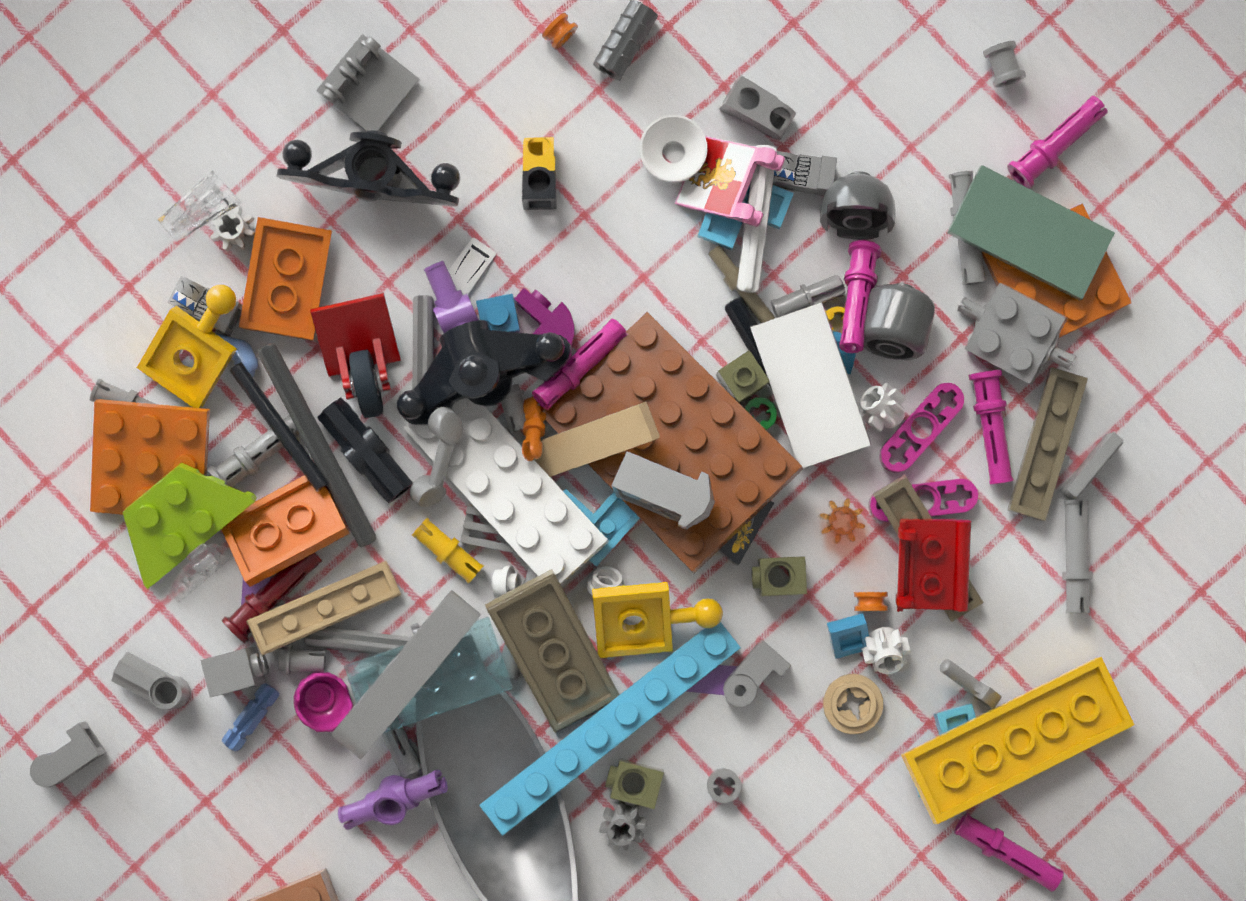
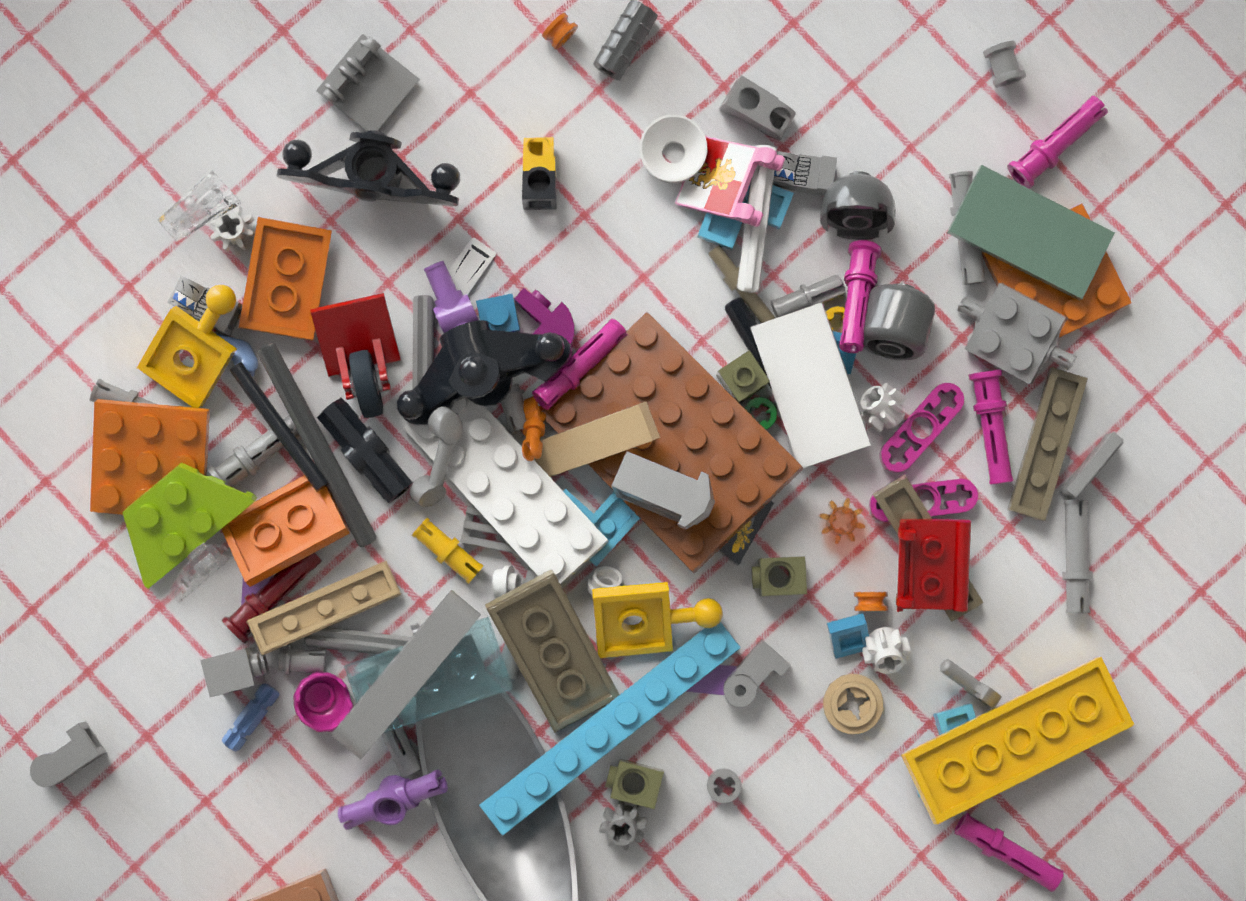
(149, 681): light grey piece -> none

